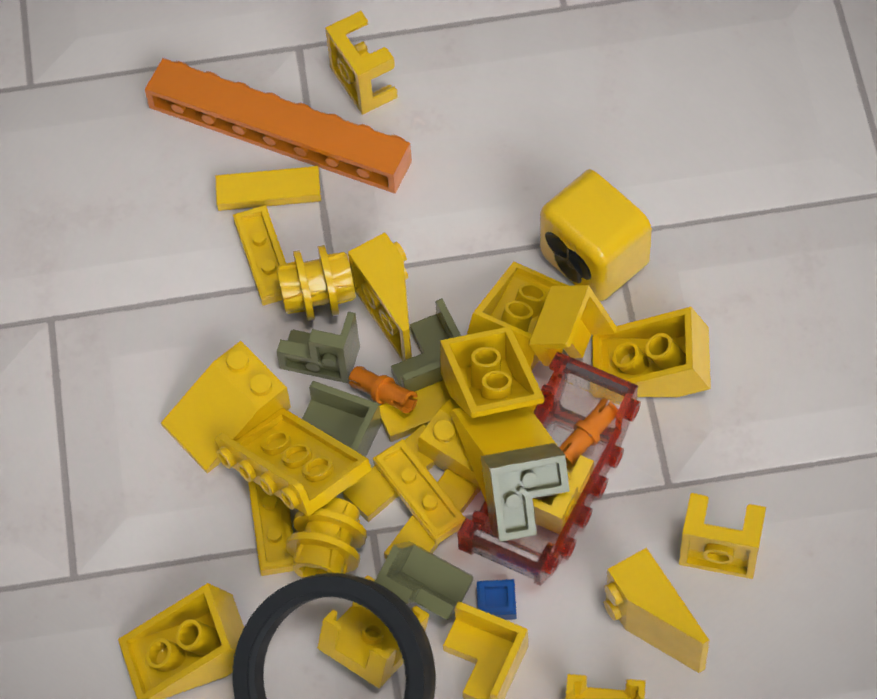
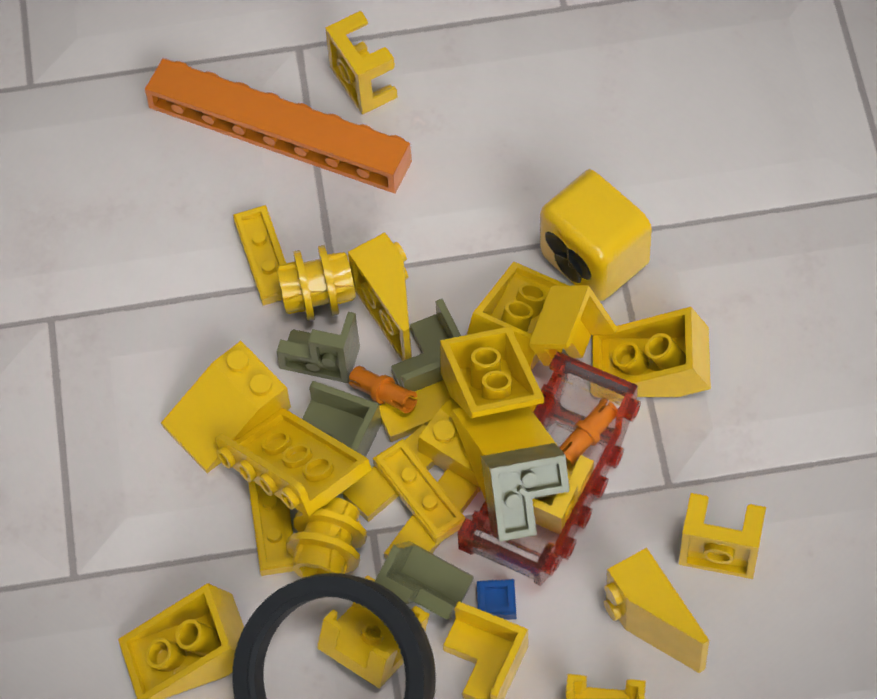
(268, 188): yellow tile -> none

